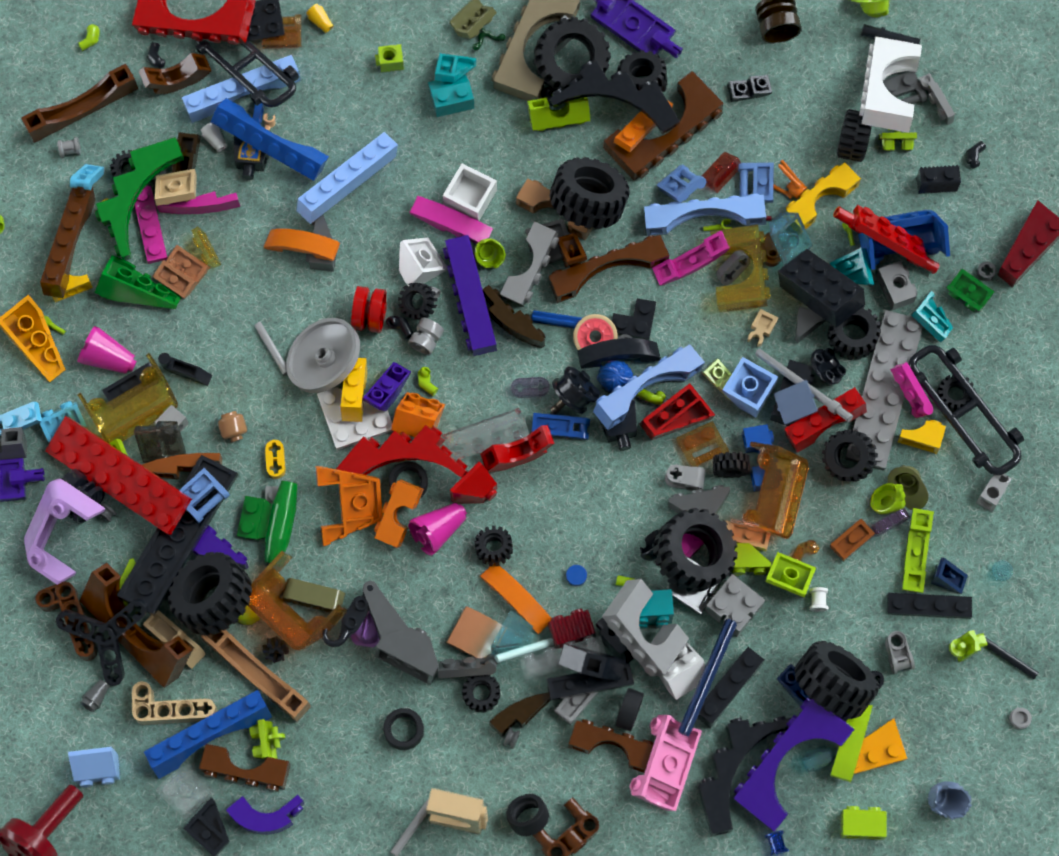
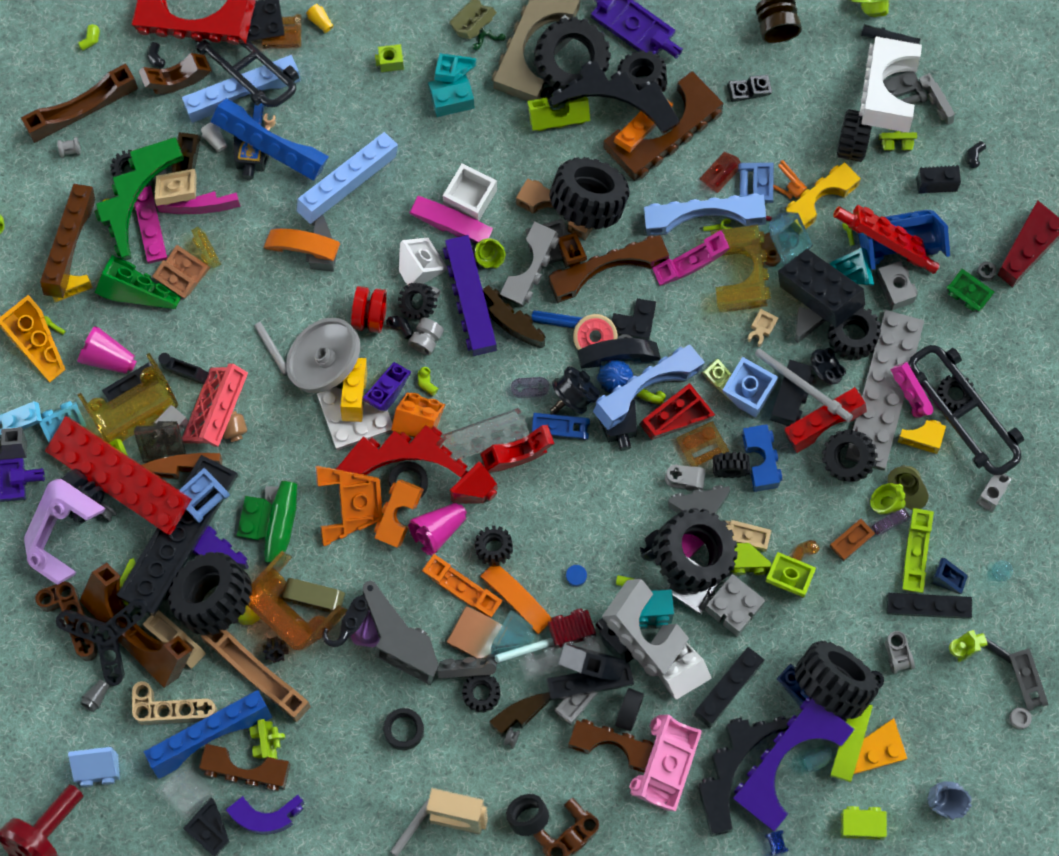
(86, 176): medium azure plate -> none
(219, 412): none -> coral fence
(270, 459): yellow beam -> none
(461, 587): none -> orange slope
(679, 189): medium blue plate -> none
(707, 677): dark blue axle -> none
(733, 267): dark grey beam -> none
(779, 492): clear orange windscreen -> none
(795, 402): sand blue piece -> none
(818, 599): white bush -> none
(932, 318): teal wing -> none
(1028, 678): none -> dark grey plate

